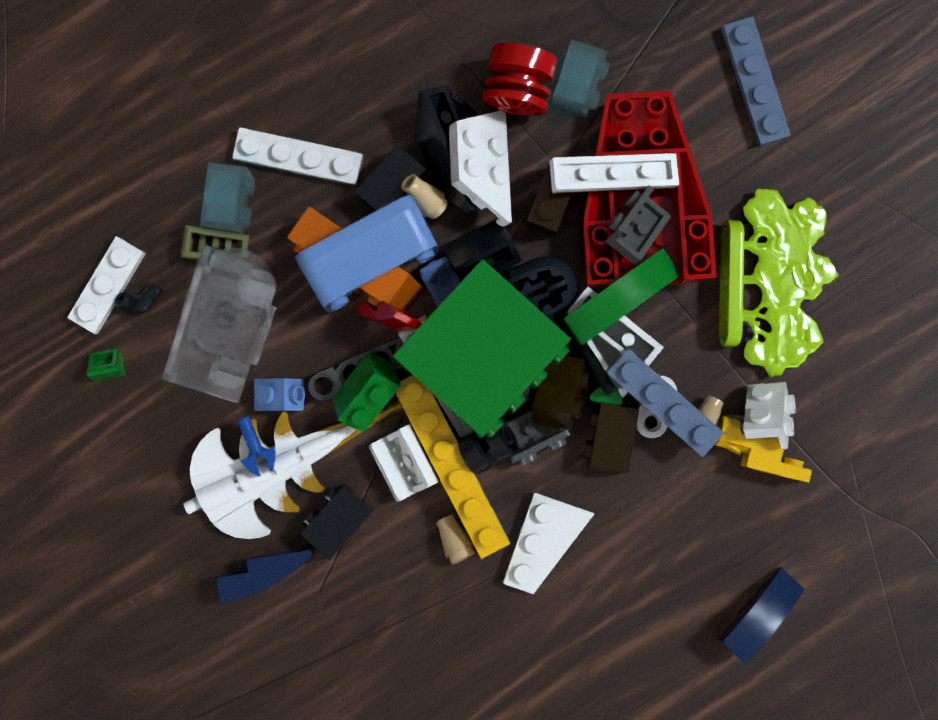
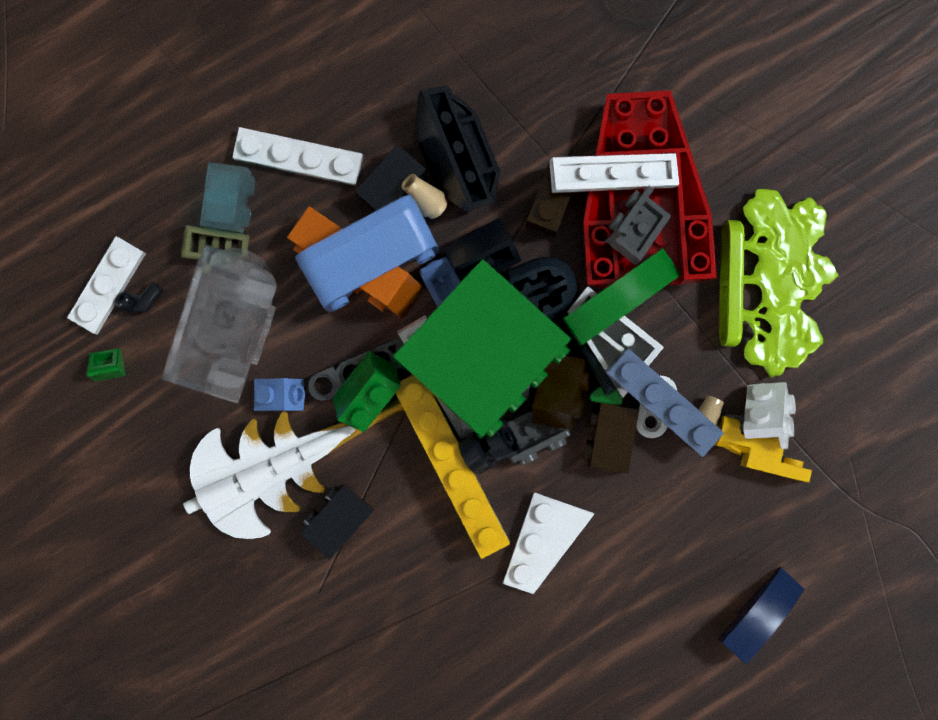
(255, 447): blue bar -> none
(261, 574): dark blue slope -> none
(389, 316): red slope -> none
(403, 463): white bracket -> none
(455, 541): tan cone -> none
(481, 162): white wing -> none
(519, 79): red wheel -> none
(579, 79): clear light blue brick -> none
(755, 81): sand blue plate -> none

